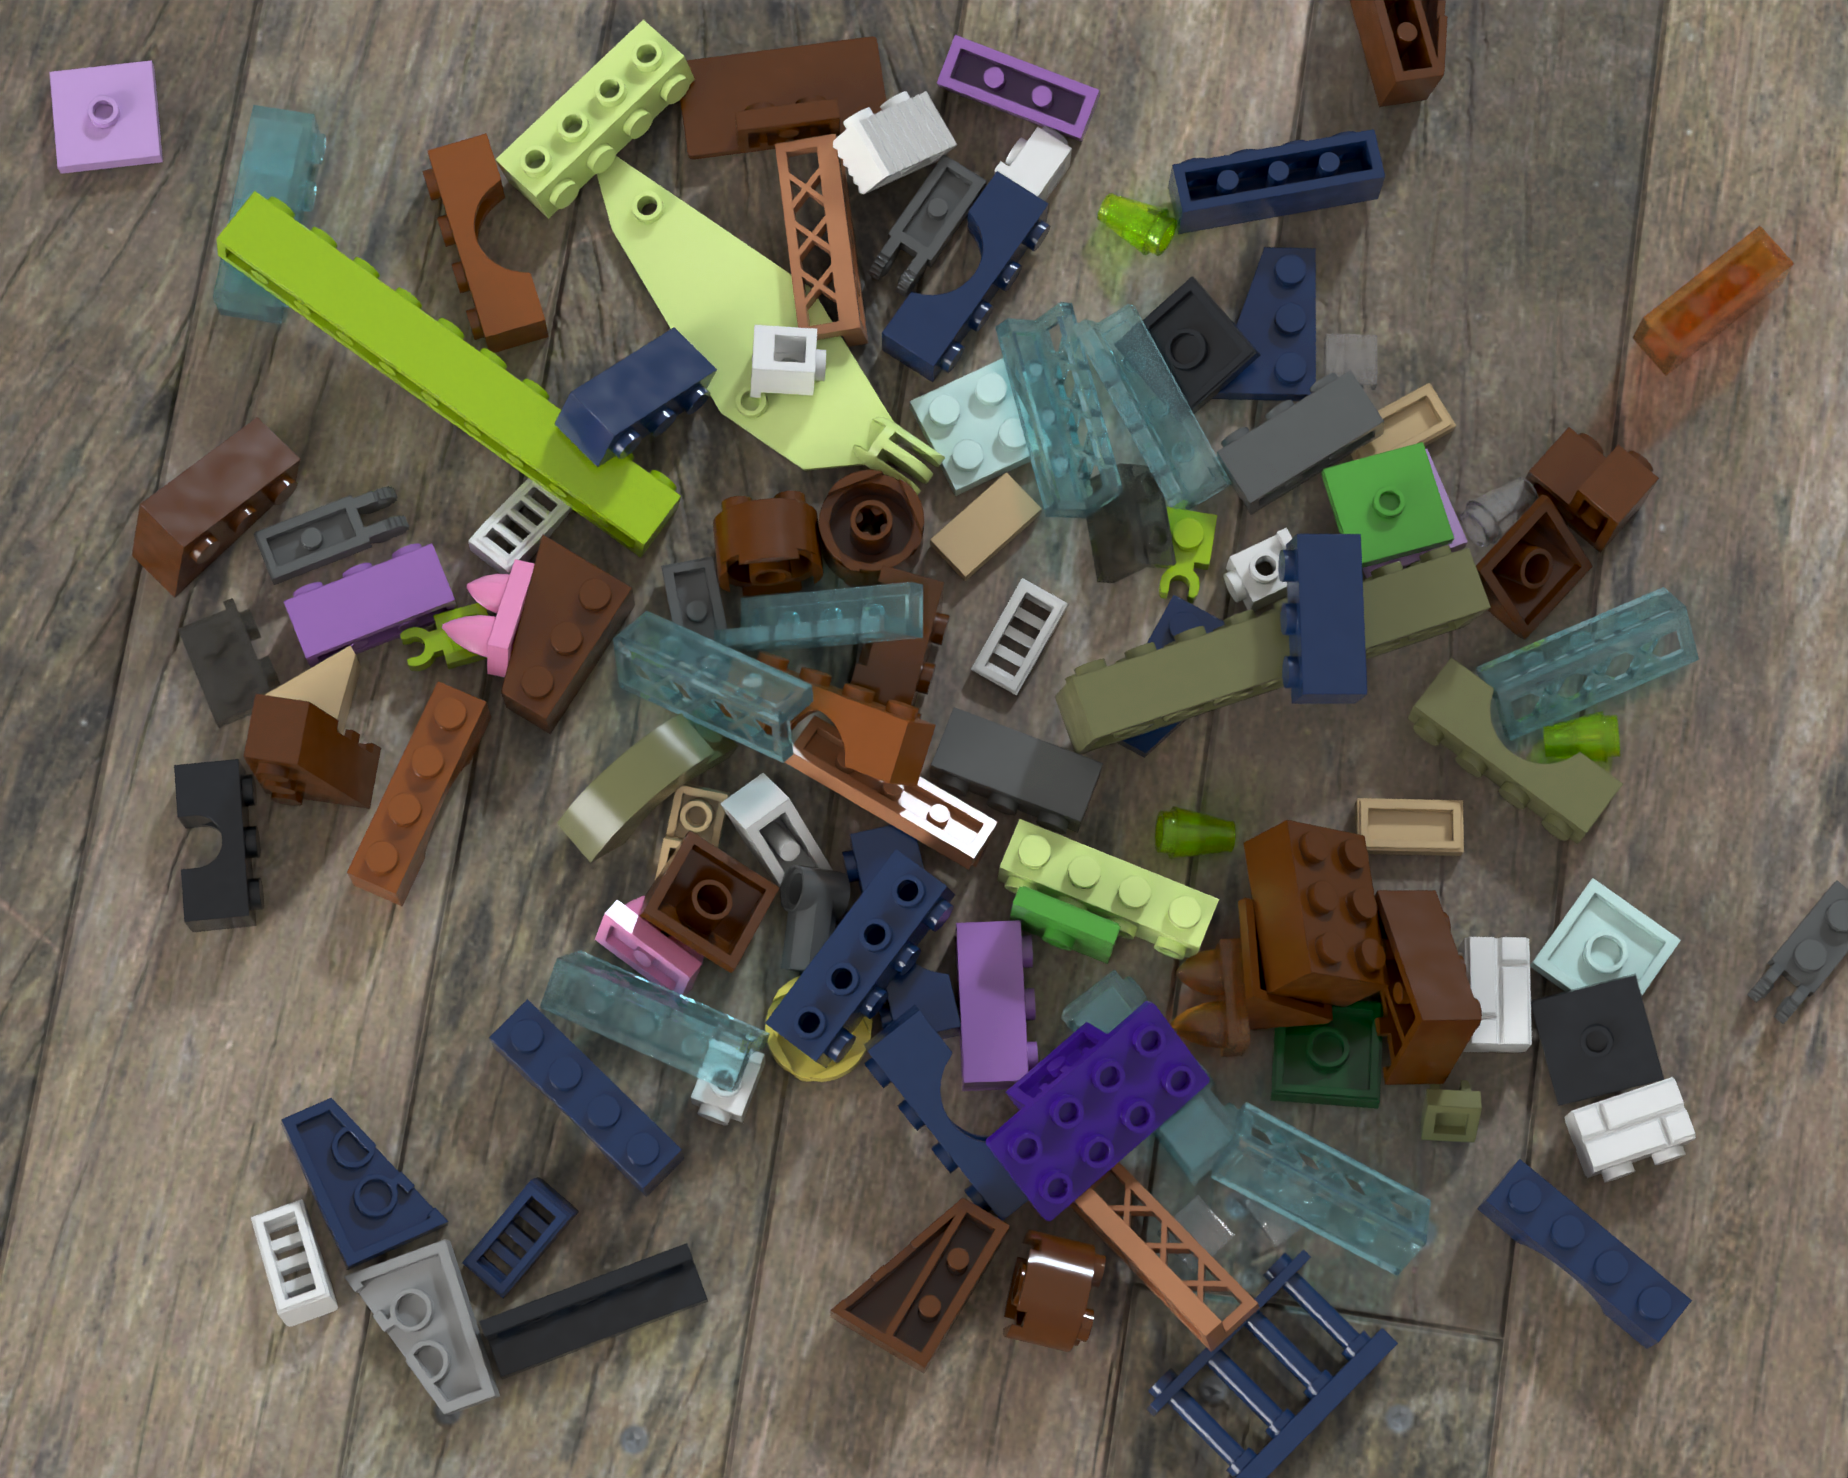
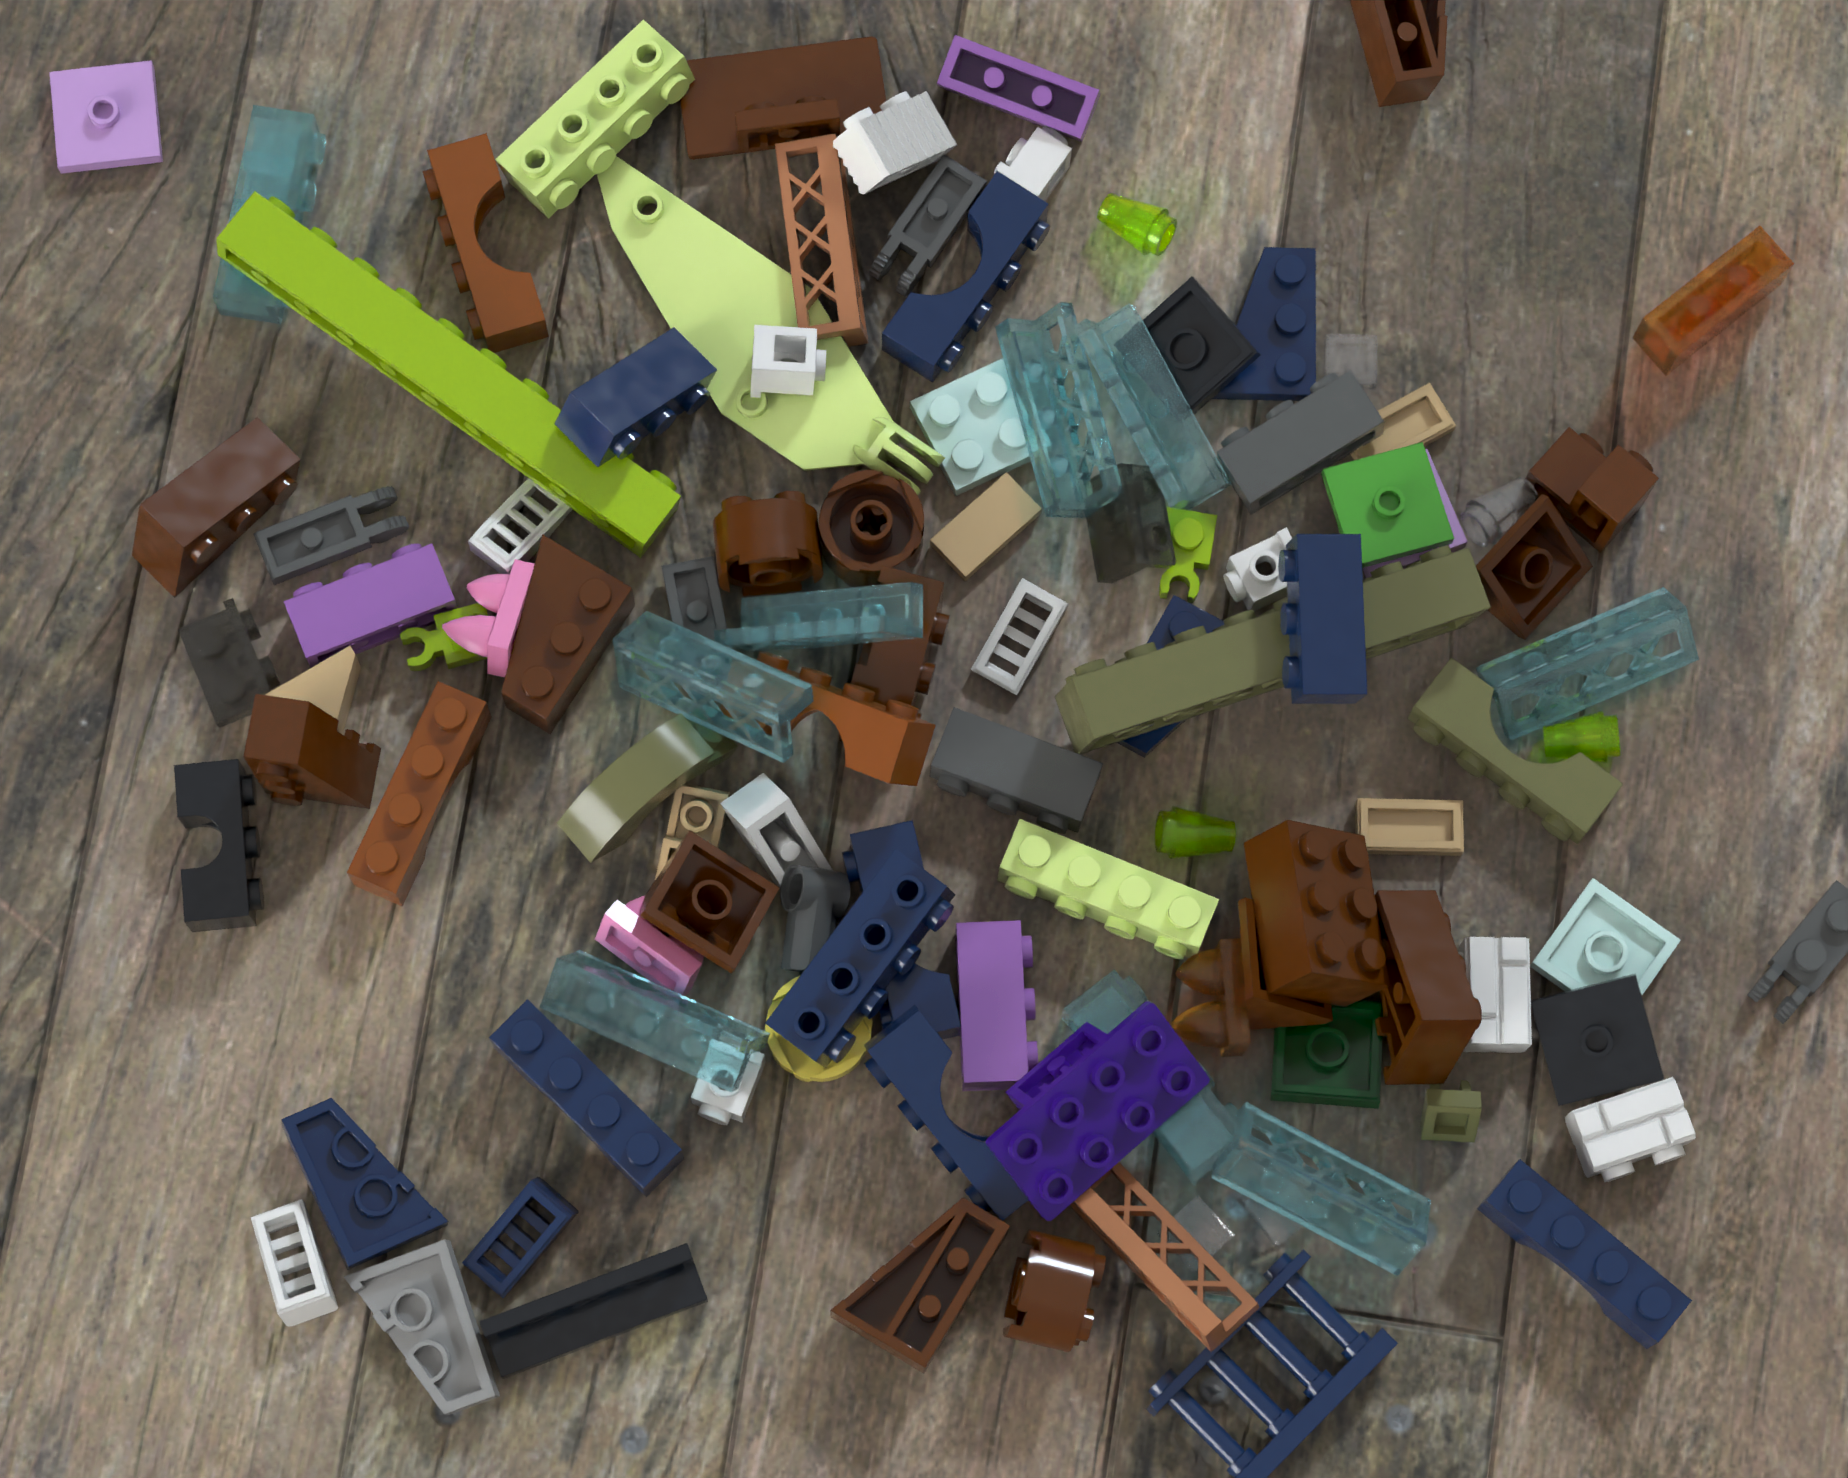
(917, 810): nougat fence -> none
(1065, 924): bright green plate -> none
(1276, 181): dark blue brick -> none

